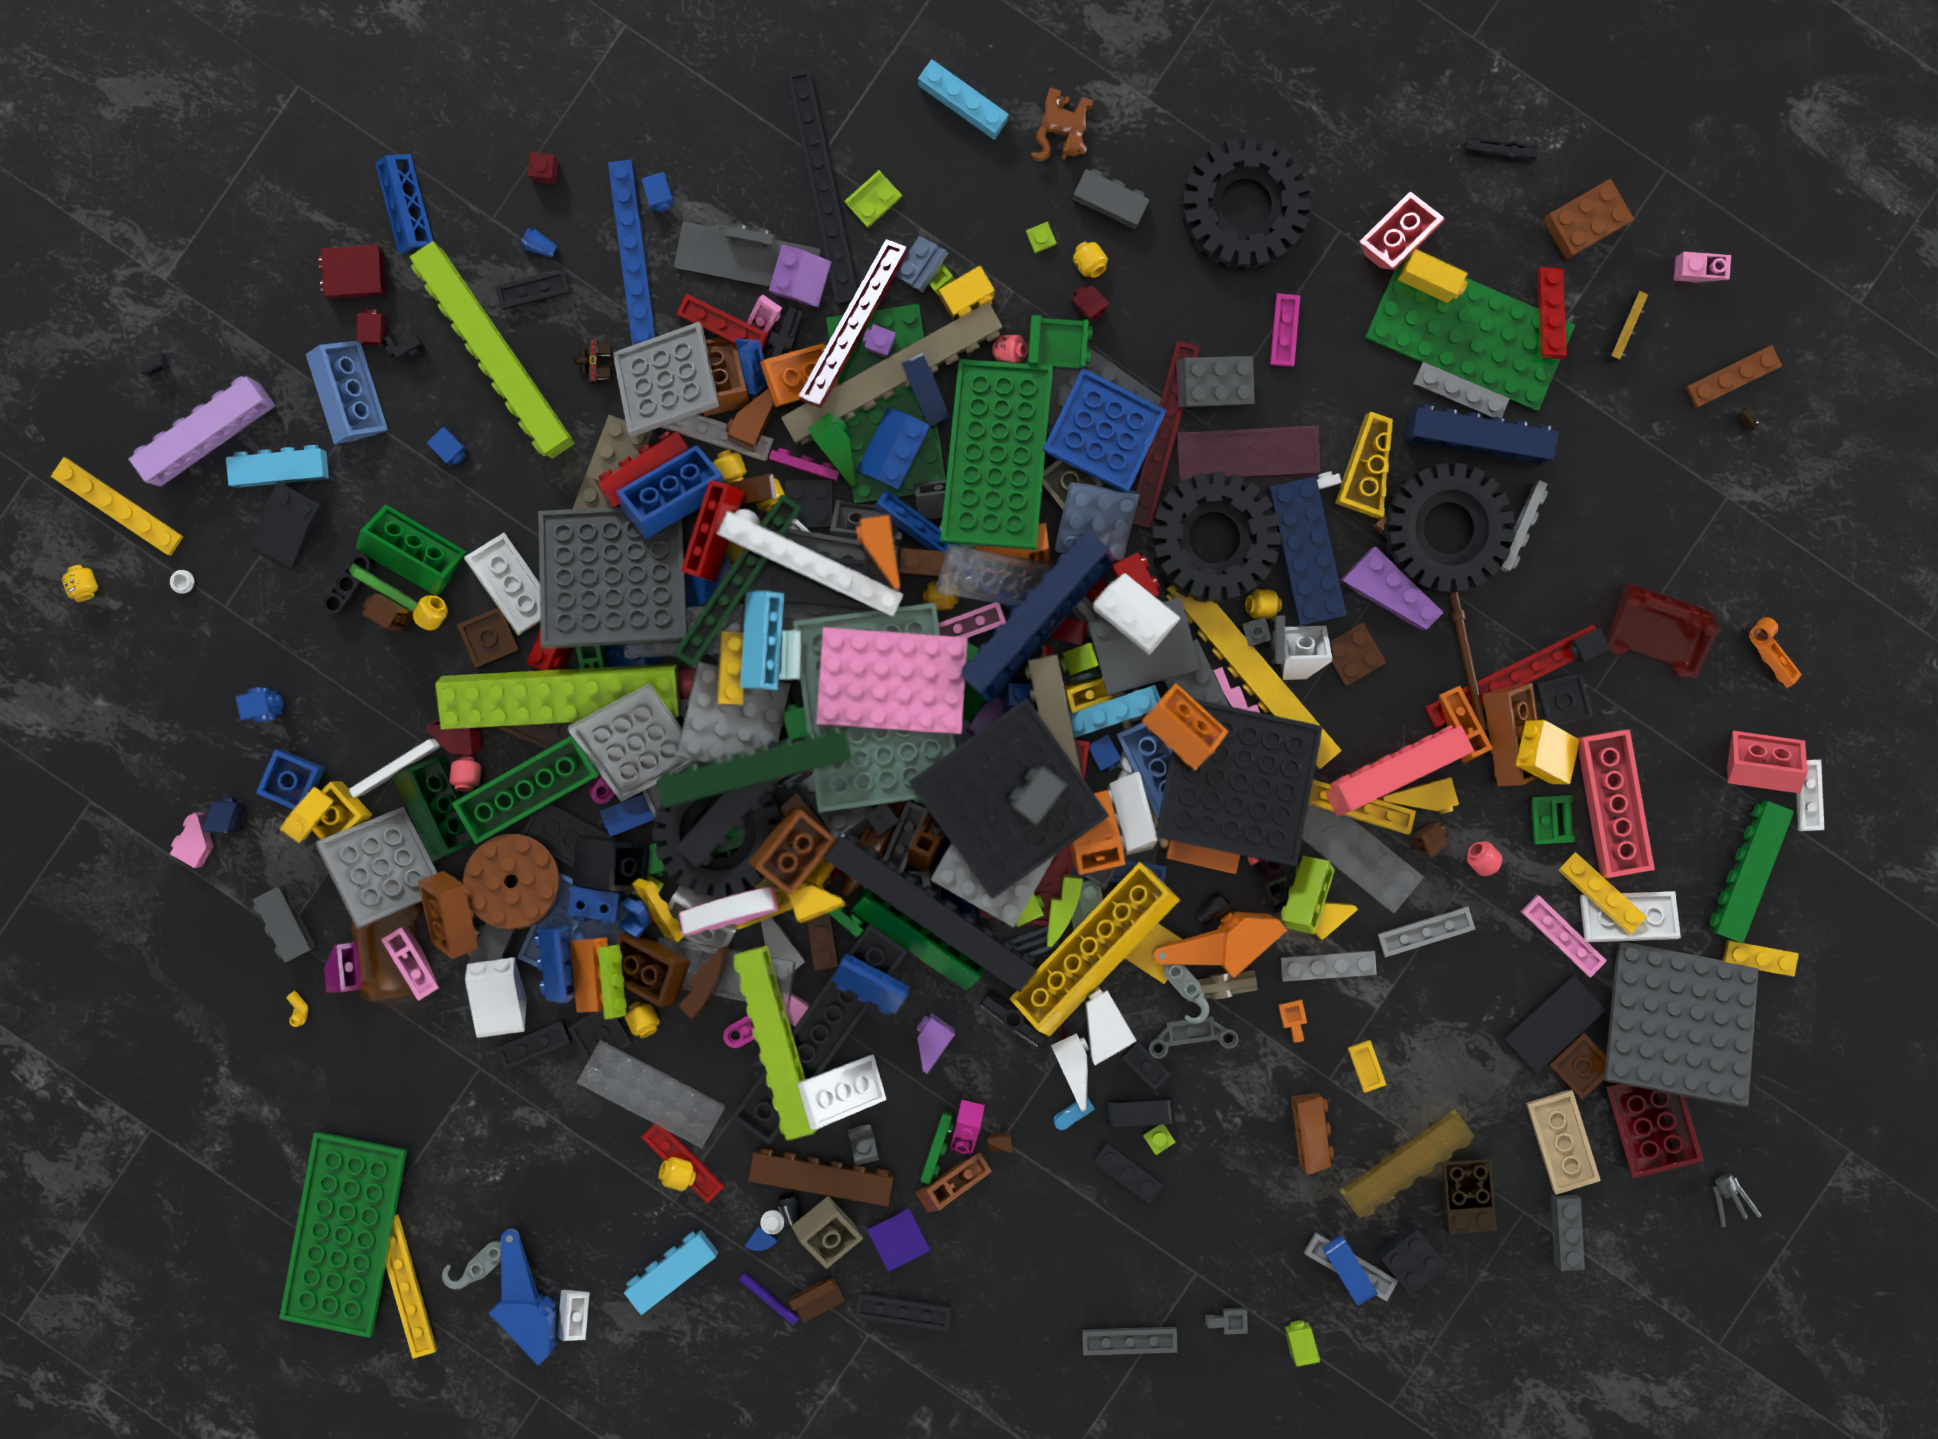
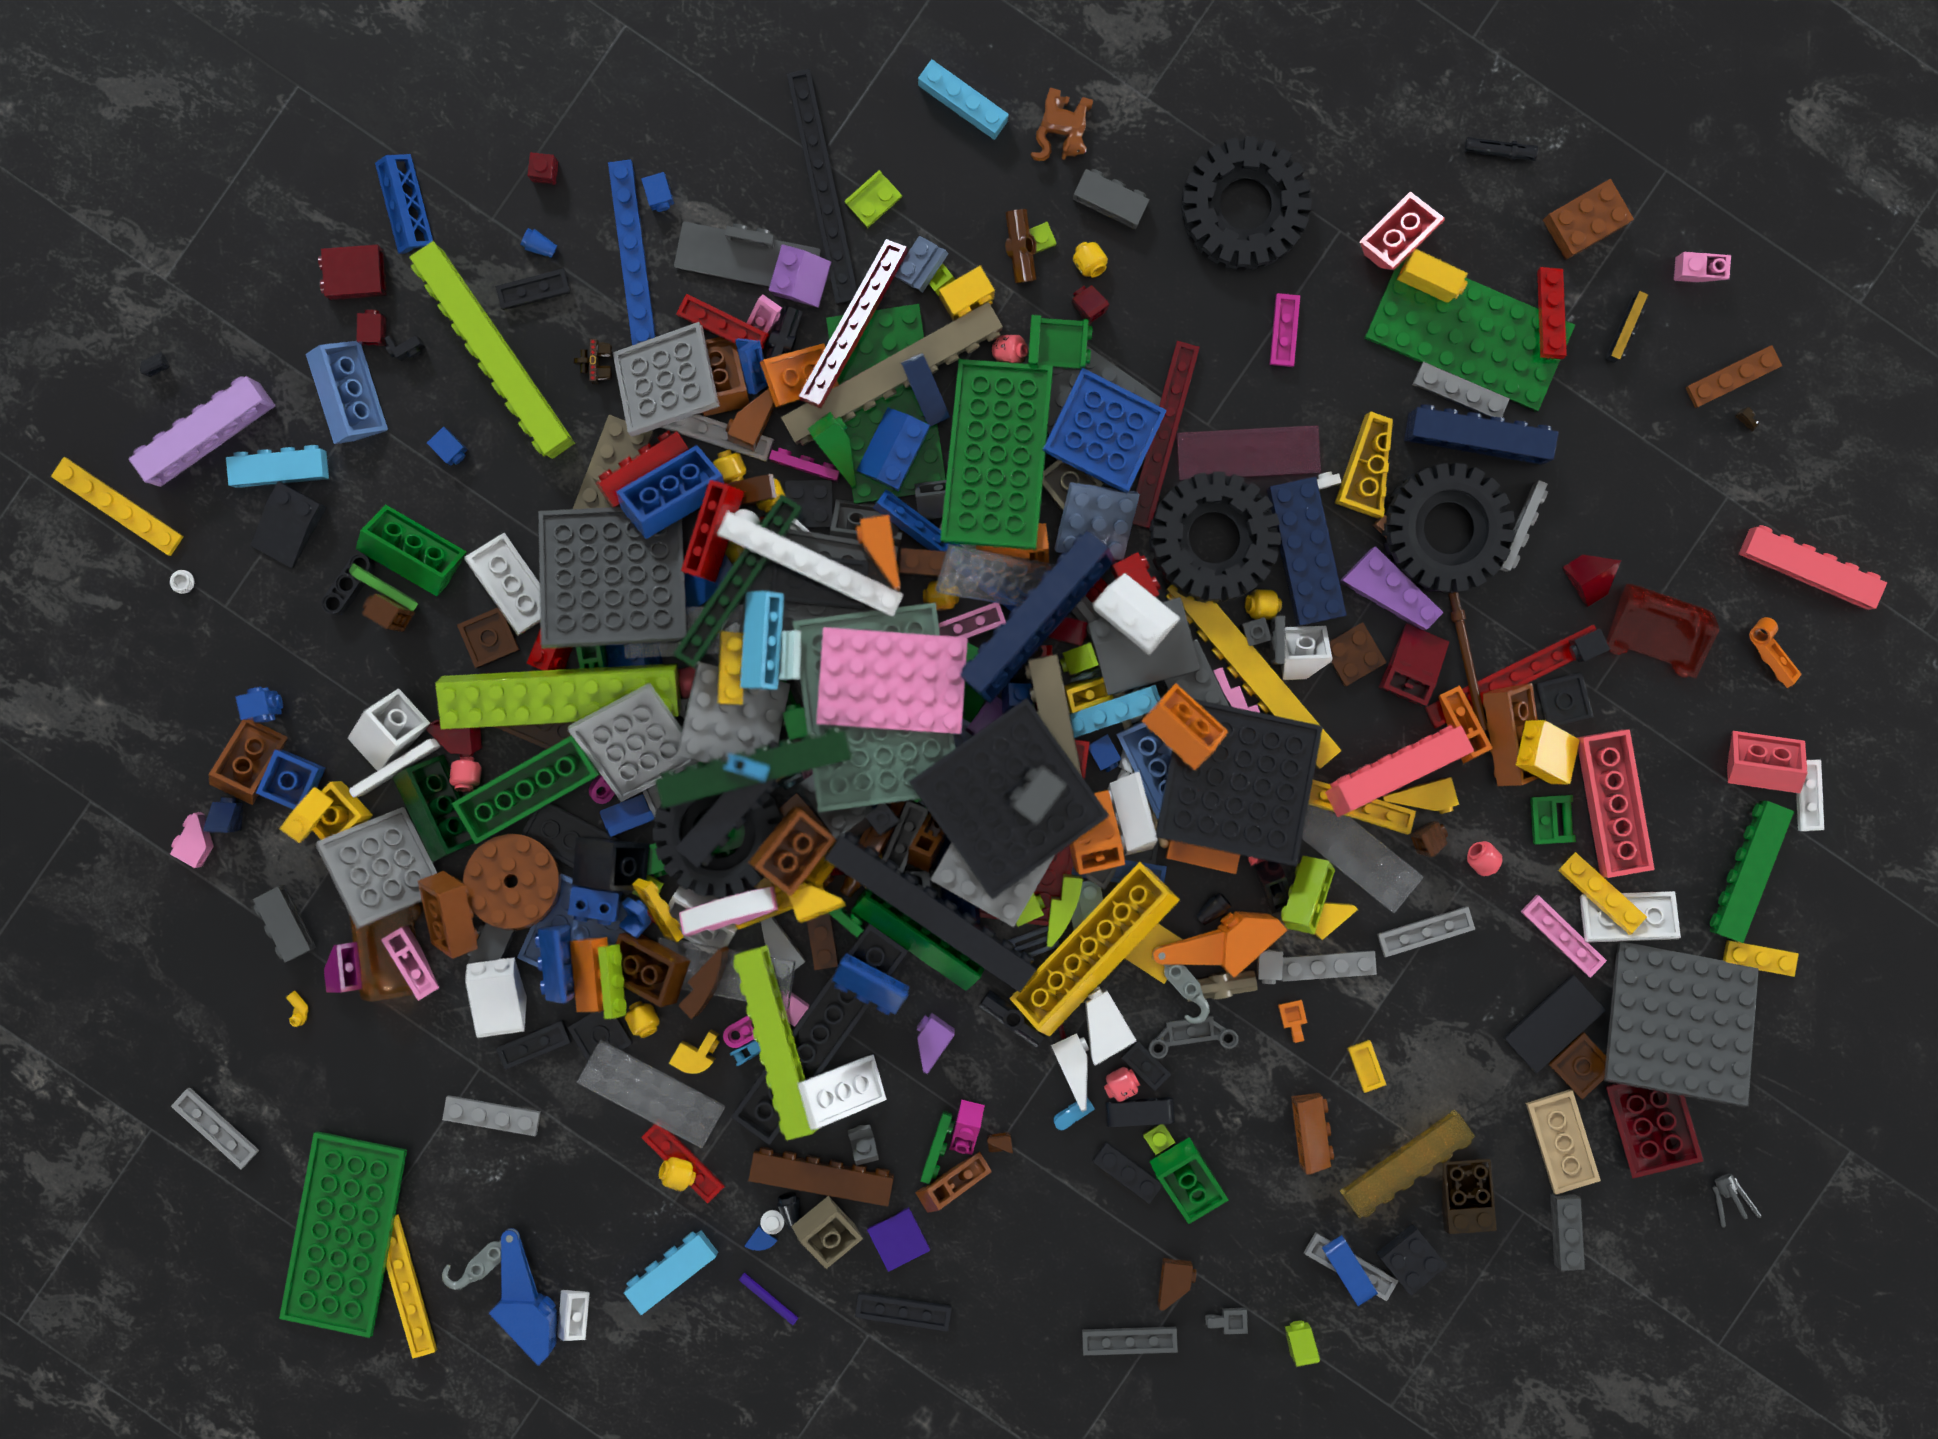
(79, 583): yellow head -> none
(215, 1128): none -> light grey plate
(245, 760): none -> dark orange slope
(388, 729): none -> white slope
(430, 612): yellow head -> none
(491, 1115): none -> light grey plate
(695, 1060): none -> yellow brick
(750, 769): none -> dark azure bar
(753, 1048): none -> dark azure bar
(817, 1299): reddish brown panel -> none
(879, 341): medium lavender brick -> none
(1020, 245): none -> reddish brown piece
(1121, 1084): none -> coral head
(1174, 1281): none -> reddish brown slope
(1188, 1180): none -> green slope
(1215, 381): dark grey brick -> none
(1269, 966): none -> light grey brick
(1415, 665): none -> dark red slope
(1592, 576): none -> dark red slope
(1812, 567): none -> coral brick

